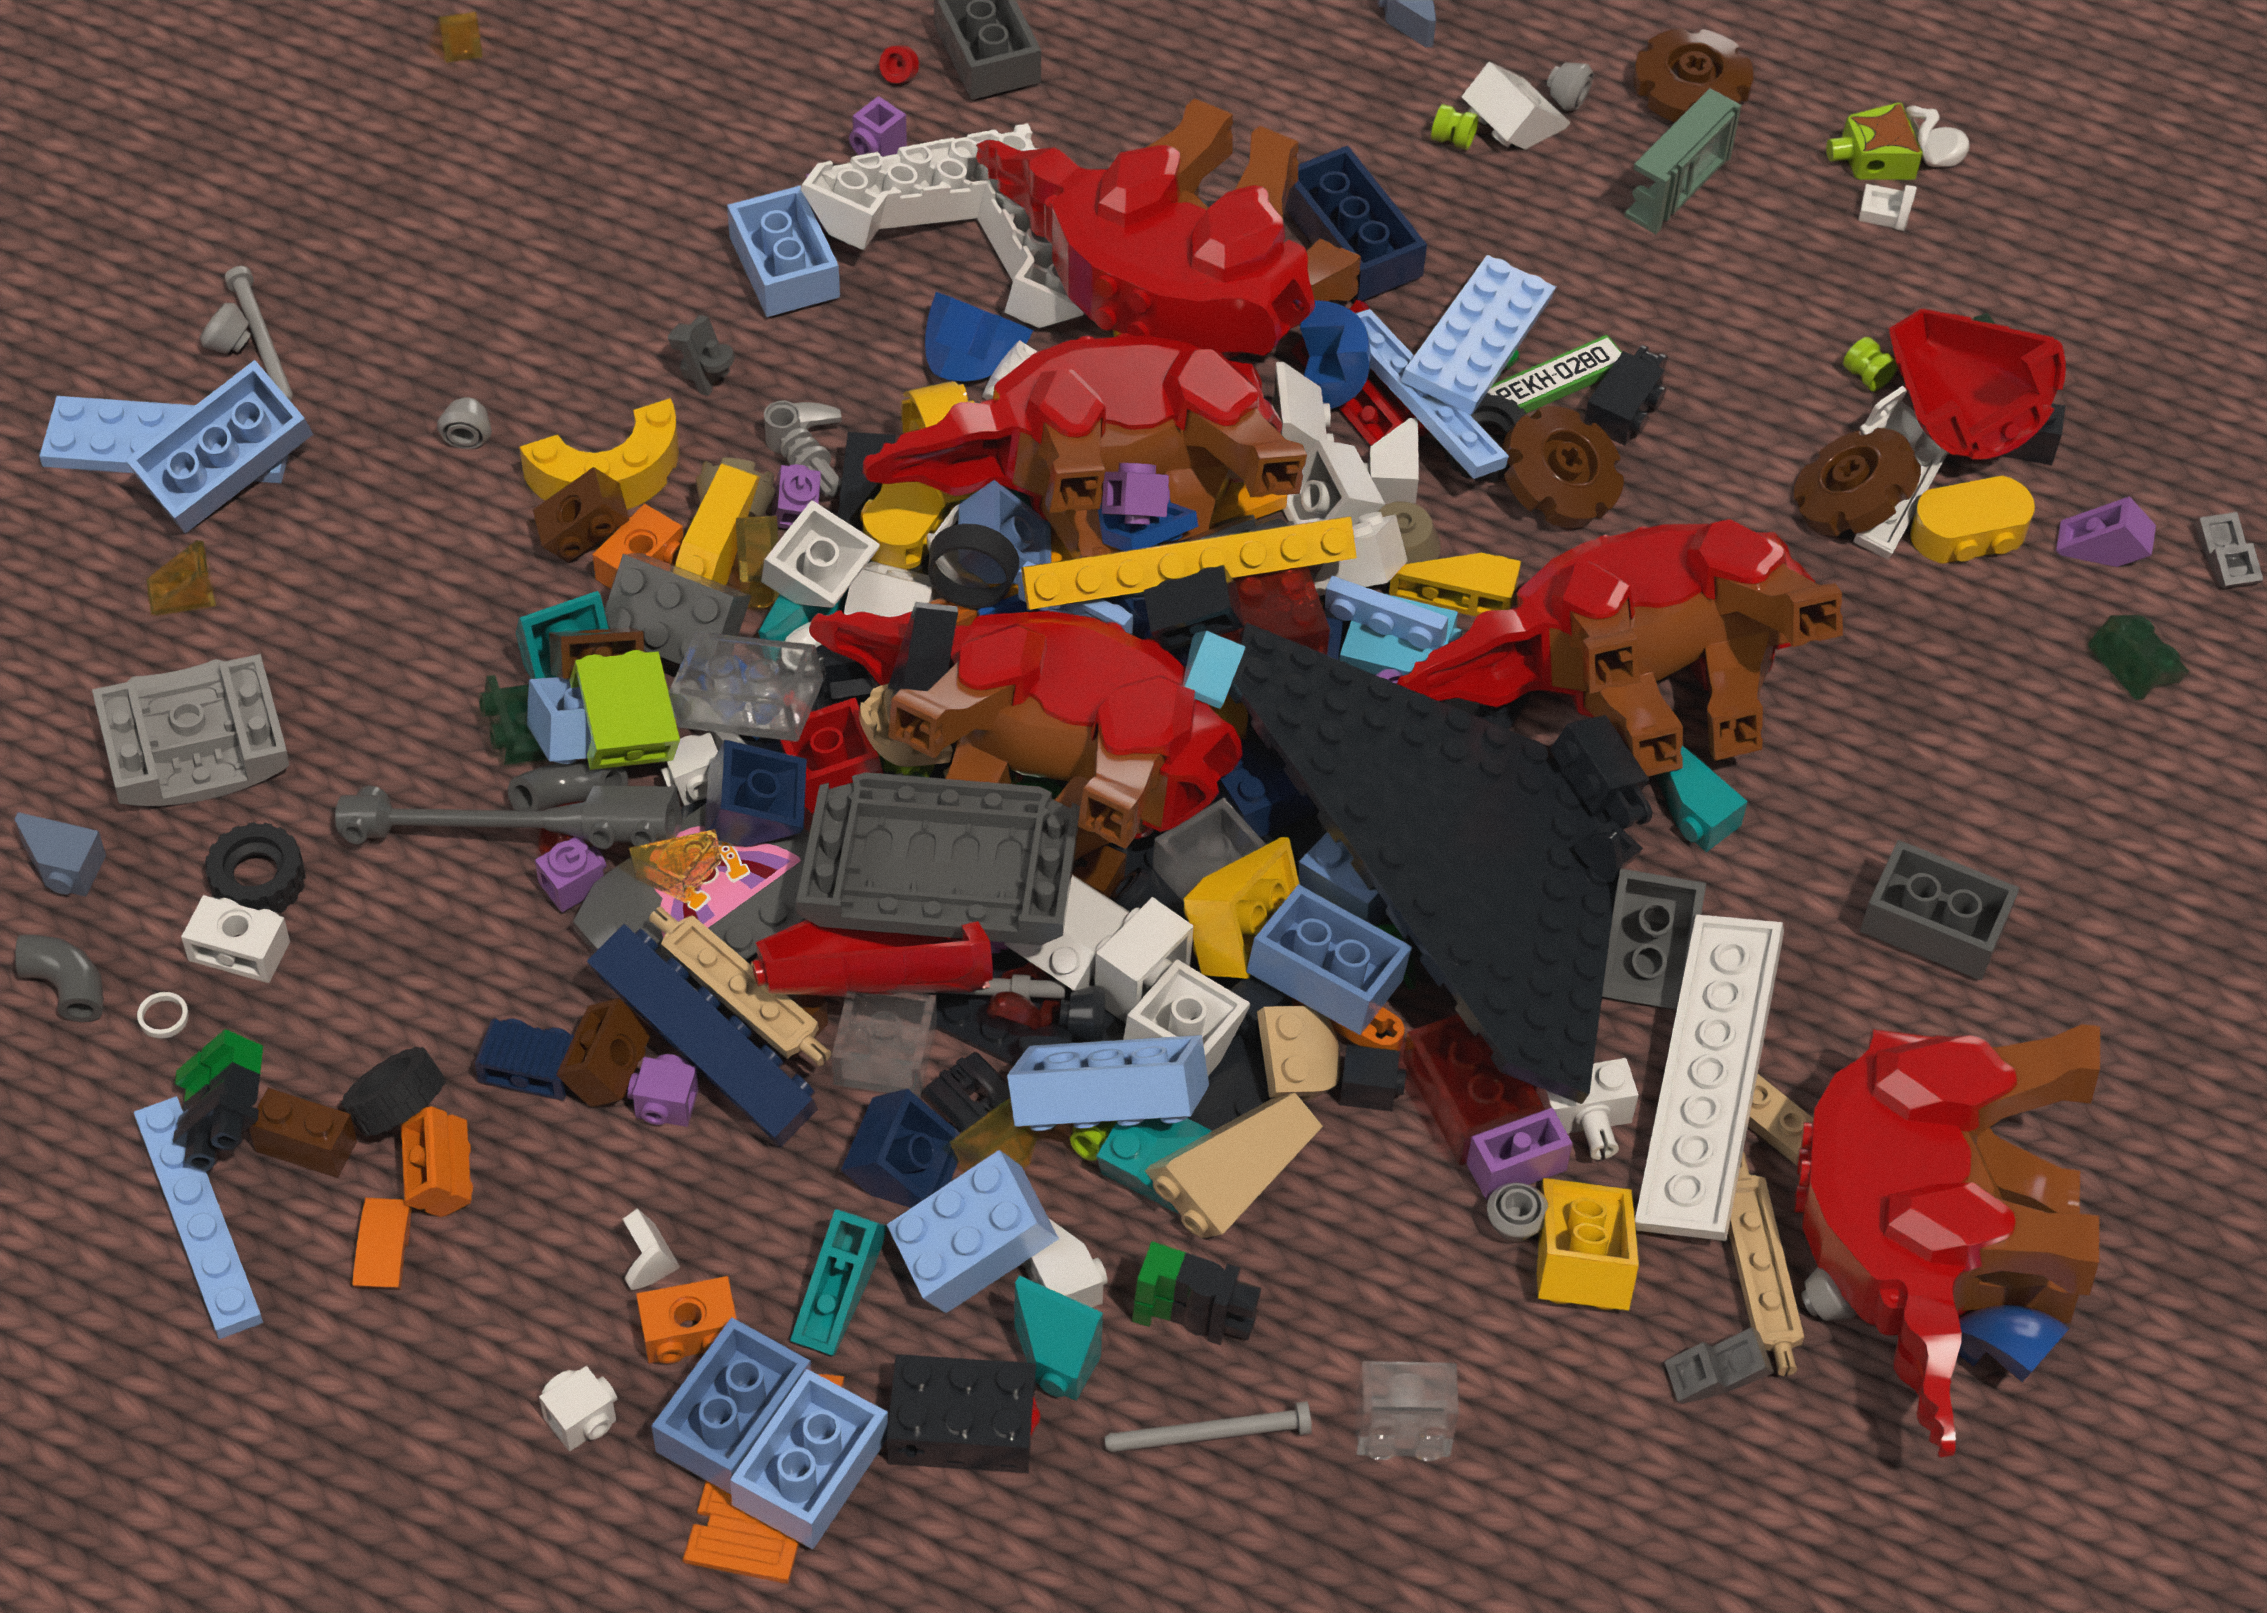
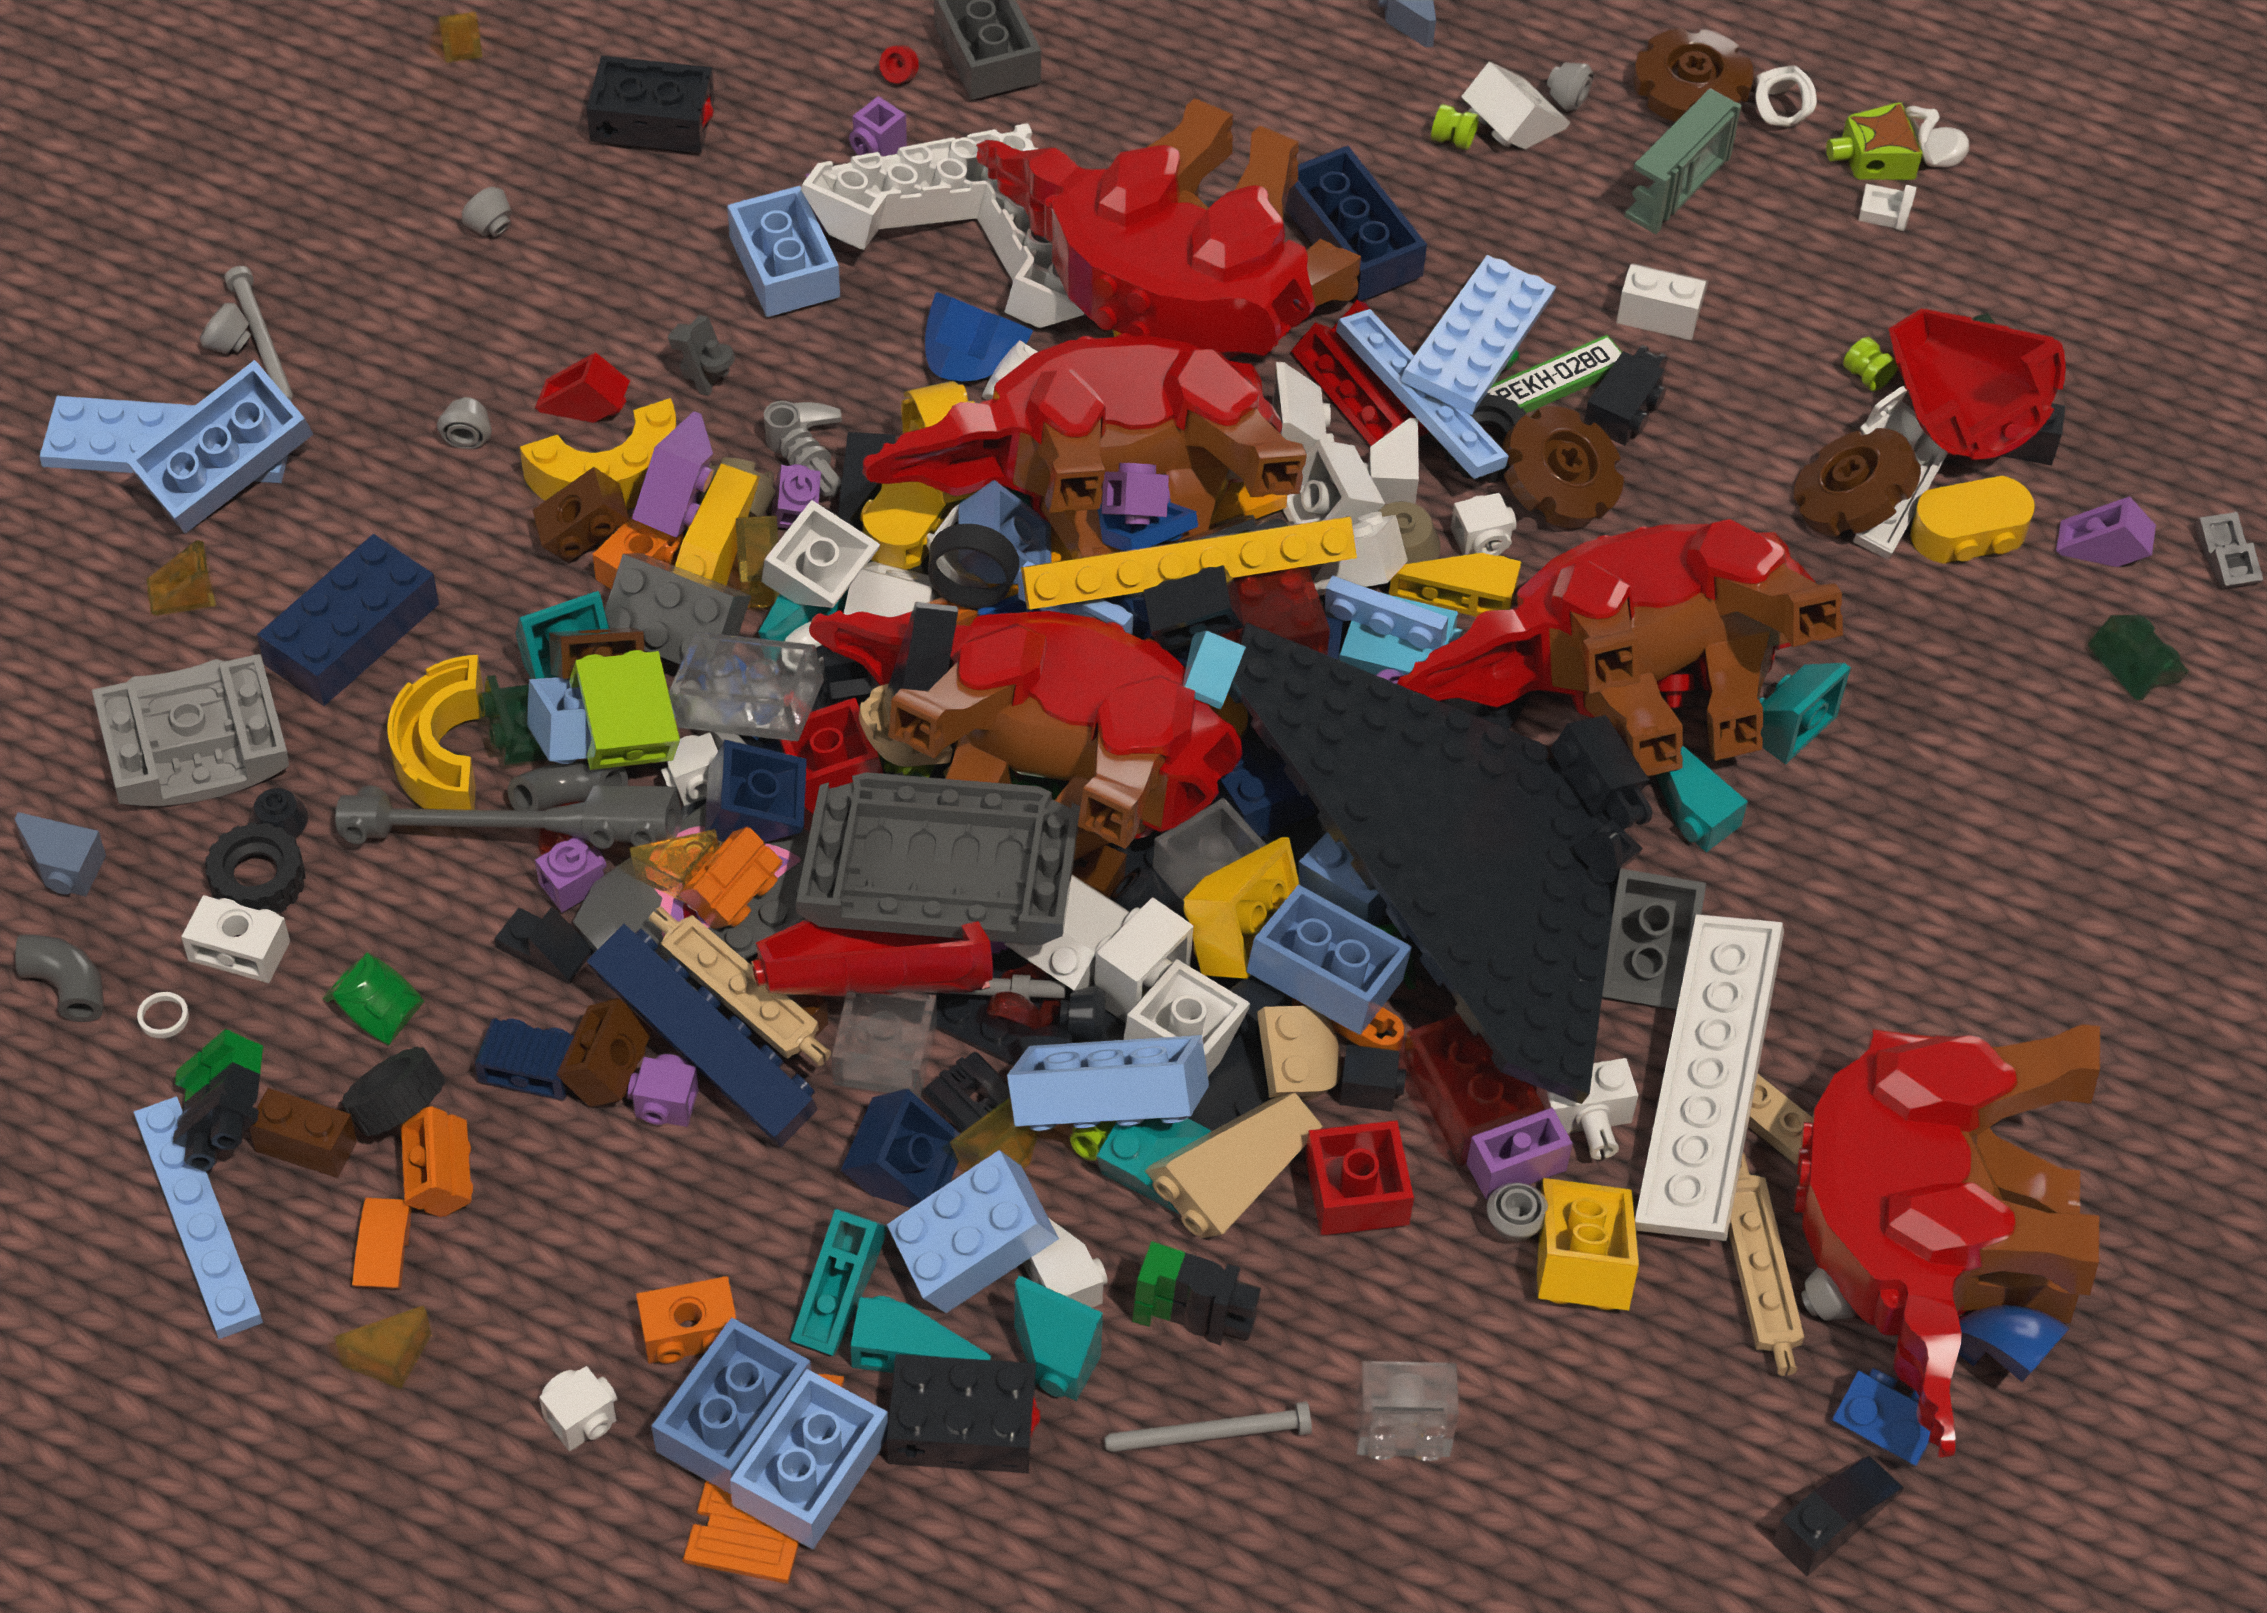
(281, 810): none -> black cone
(348, 619): none -> dark blue brick
(375, 998): none -> green piece
(386, 1347): none -> clear yellow slope
(418, 722): none -> yellow brick
(487, 212): none -> light grey cone
(544, 943): none -> black slope
(584, 391): none -> red slope
(651, 104): none -> black piece
(656, 1256): white tile -> none
(676, 478): none -> medium lavender slope
(732, 879): none -> orange brick
(894, 1328): none -> teal slope
(1337, 352): blue brick -> none
(1359, 1177): none -> red brick
(1483, 525): none -> white brick
(1661, 301): none -> white slope
(1674, 685): none -> red tile
(1720, 1368): flat silver slope -> none
(1778, 81): none -> white piece
(1802, 708): none -> teal slope
(1834, 1514): none -> black slope
(1884, 1415): none -> blue bracket
(1939, 909): dark grey brick -> none

